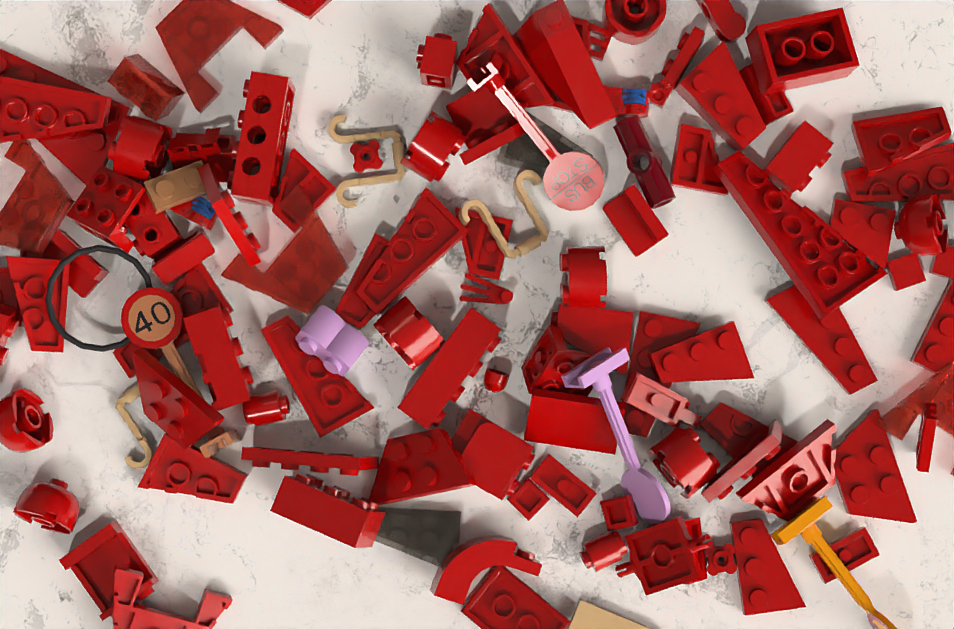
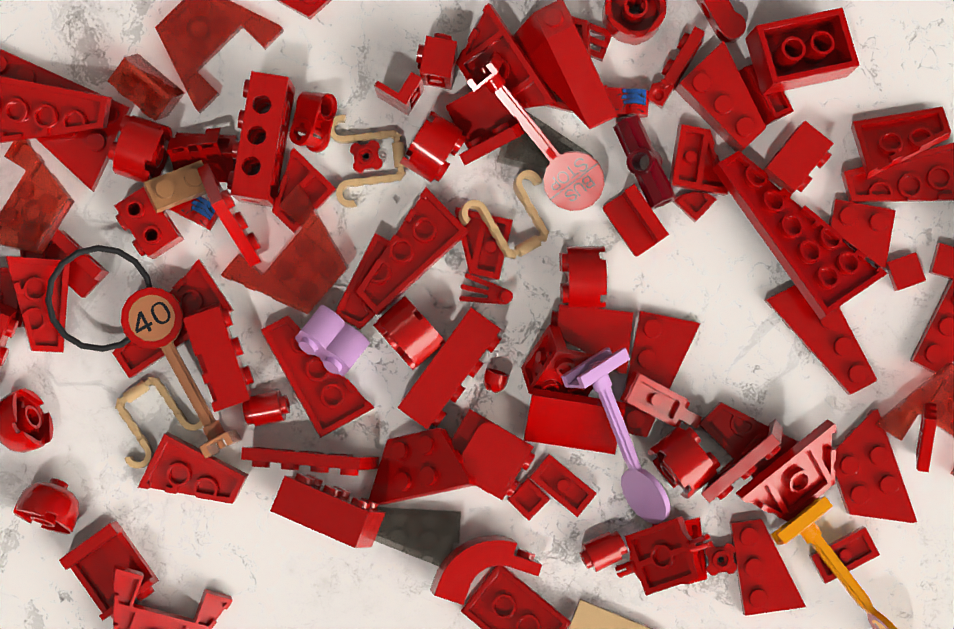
(106, 205): red bracket -> none
(172, 403): red wing -> none
(183, 256): red slope -> none
(313, 117): none -> red piece
(407, 96): none -> red panel
(619, 512): red tile -> none
(694, 204): none -> red tile
(703, 357): red wing -> none
(922, 225): red cylinder -> none

